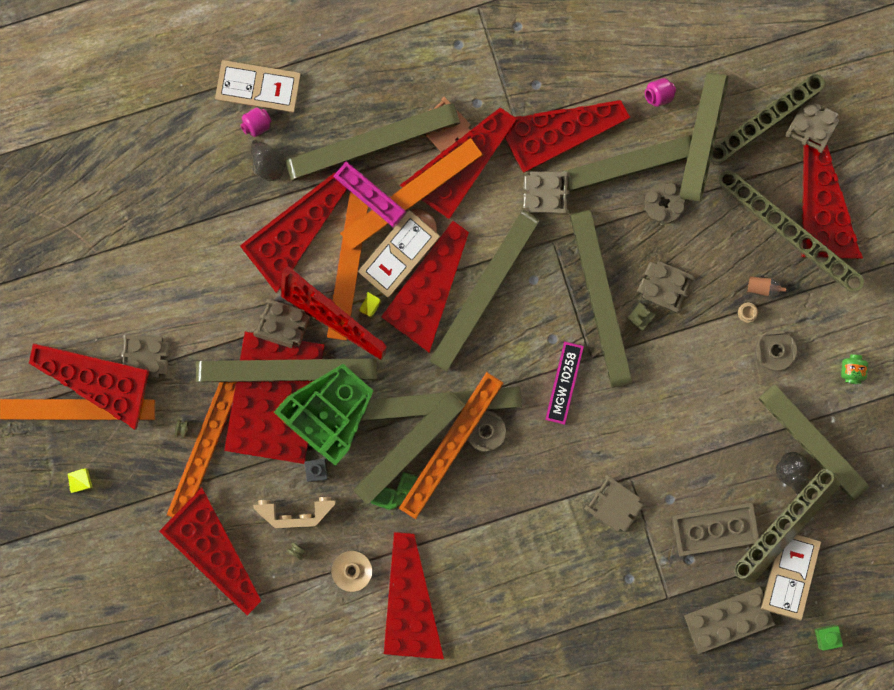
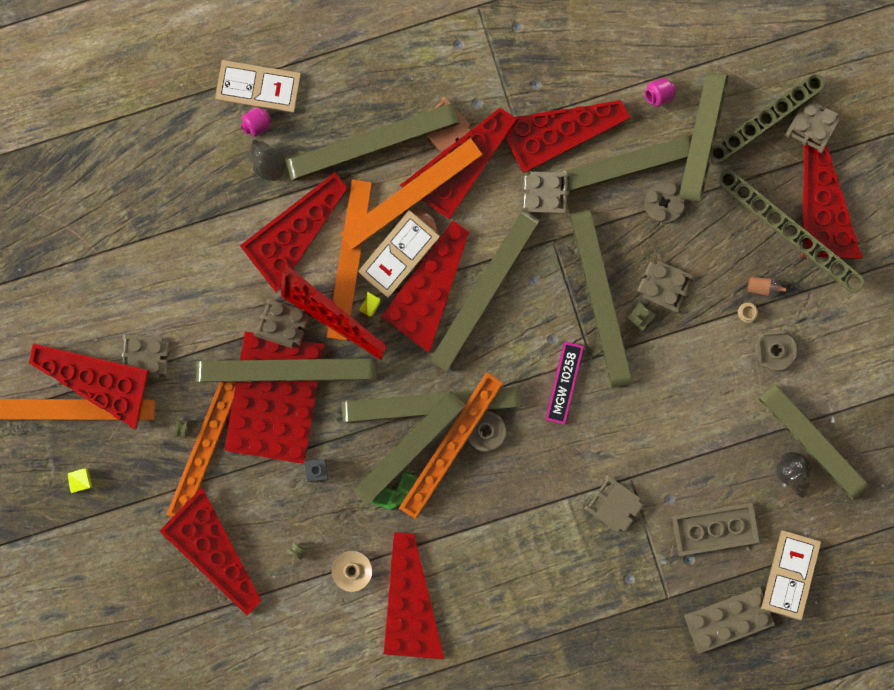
(268, 512): tan slope -> none
(327, 411): bright green wedge -> none
(370, 194): dark pink tile -> none
(796, 522): olive beam -> none
(828, 637): bright green brick -> none
(854, 369): bright green head -> none

